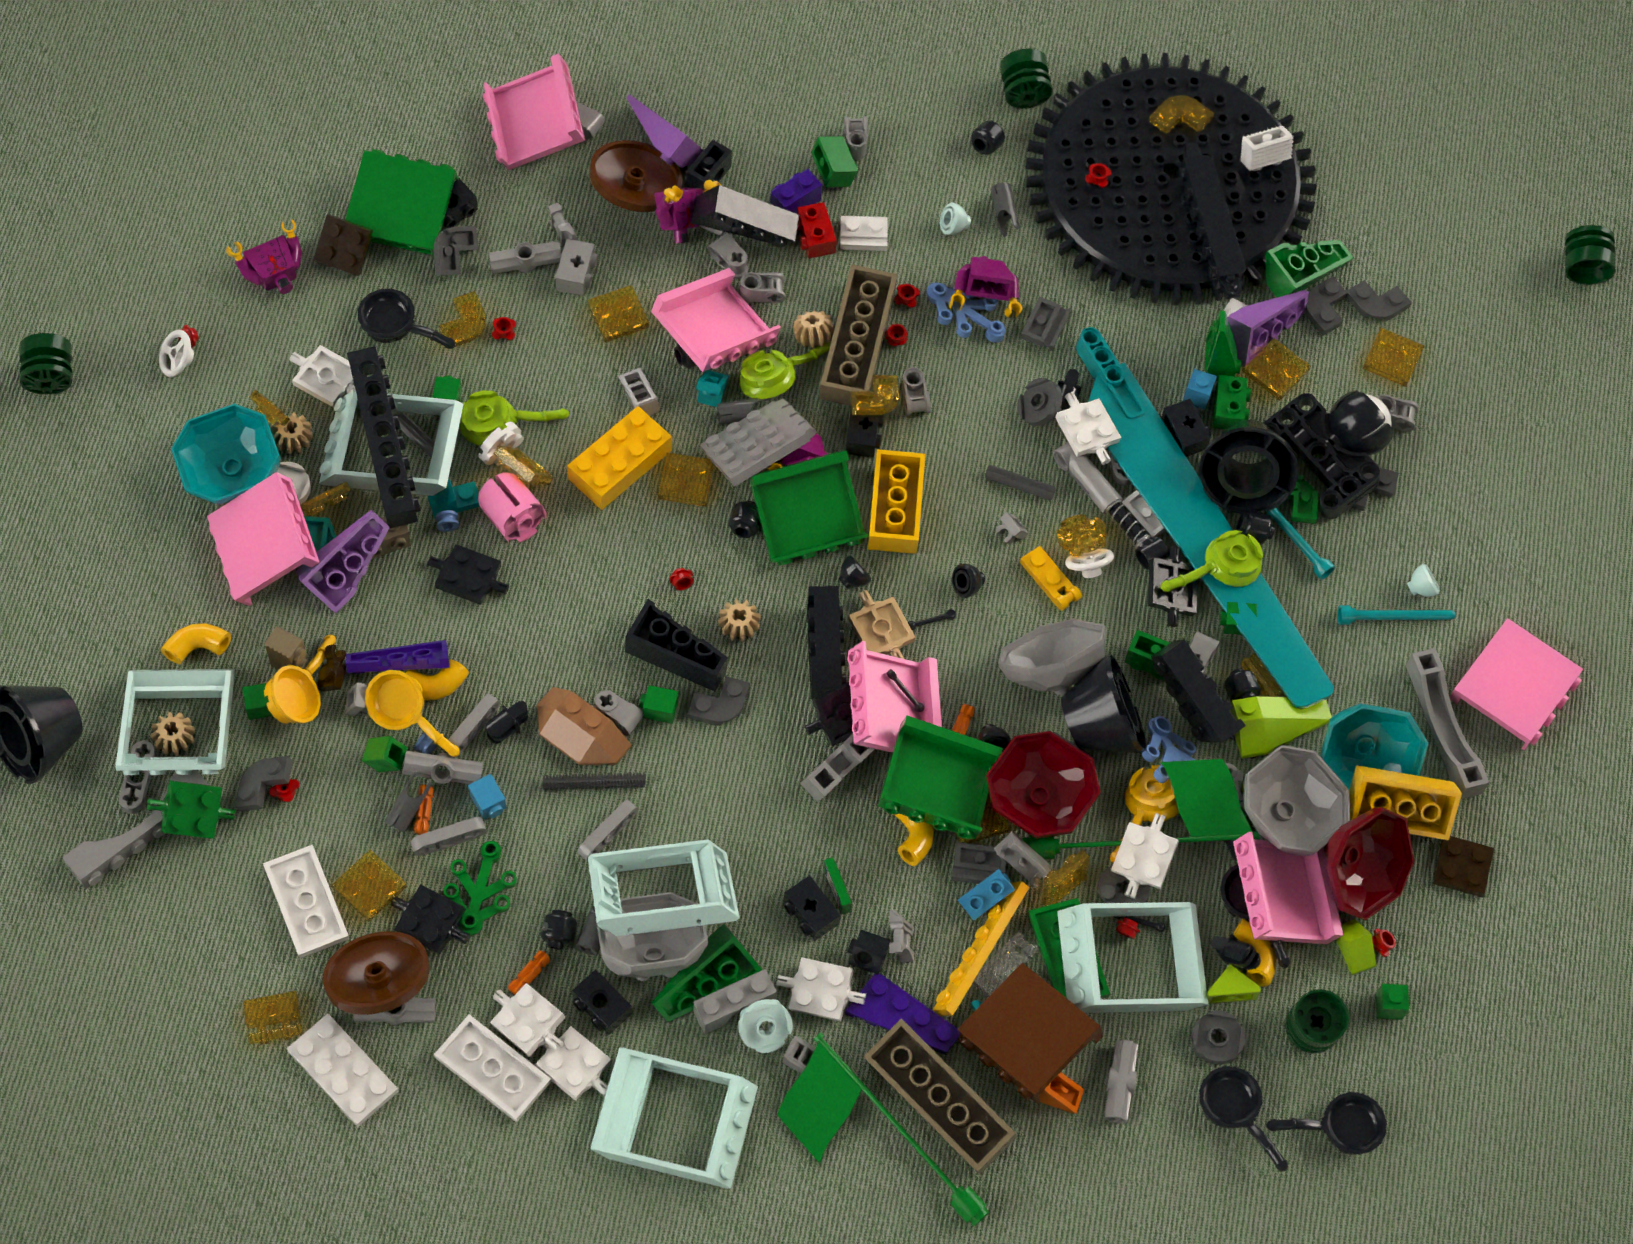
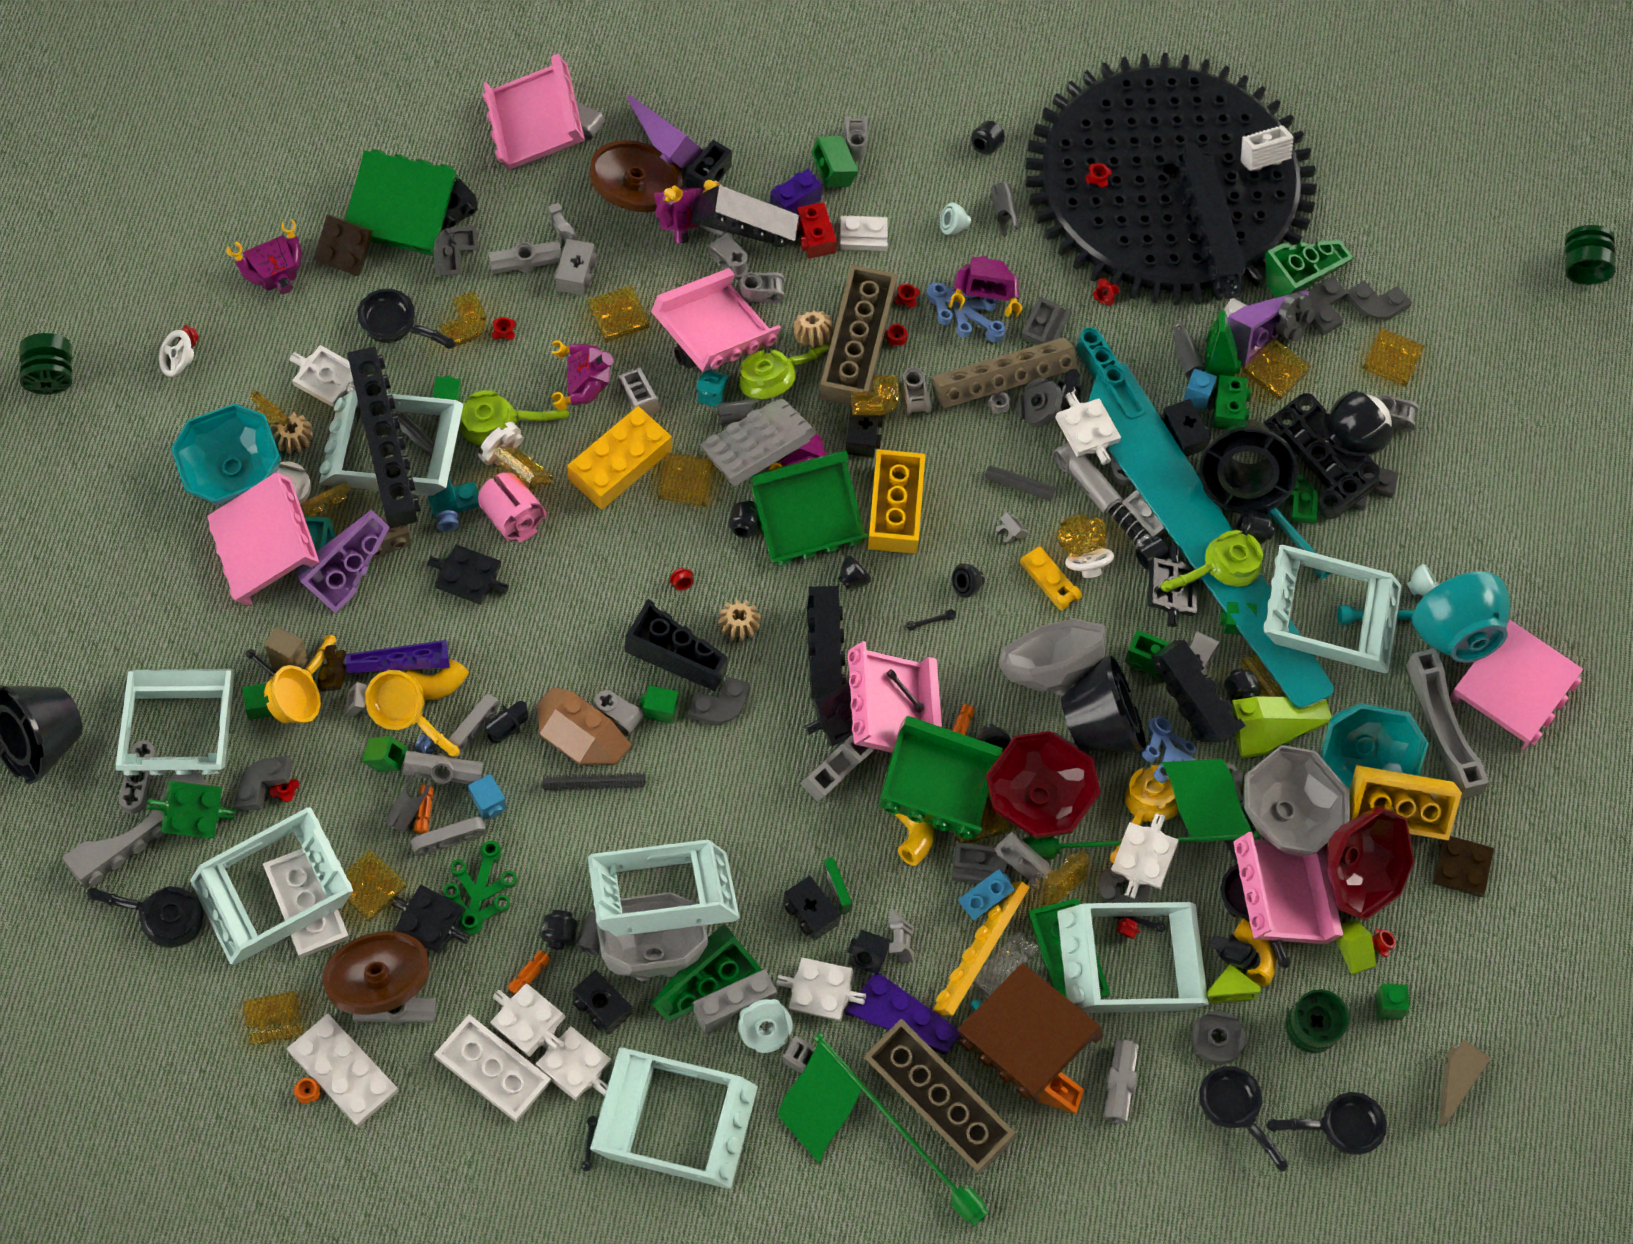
(167, 916): none -> black piece
(176, 741): tan gear -> none
(193, 637): yellow cylinder -> none
(226, 909): none -> light aqua window
(251, 654): none -> black hinge
(302, 1085): none -> orange plate
(585, 373): none -> magenta torso
(591, 1122): none -> black hinge
(608, 829): light grey beam -> none
(881, 626): tan plate -> none
(1000, 397): none -> light grey plate
(1003, 372): none -> dark tan brick
(1026, 78): dark green wheel -> none
(1108, 298): none -> red plate
(1181, 108): clear yellow plate -> none
(1187, 351): none -> dark grey piece
(1295, 315): none -> dark grey plate
(1378, 617): none -> light aqua window
(1459, 1075): none -> dark tan slope
(1465, 616): none -> teal piece

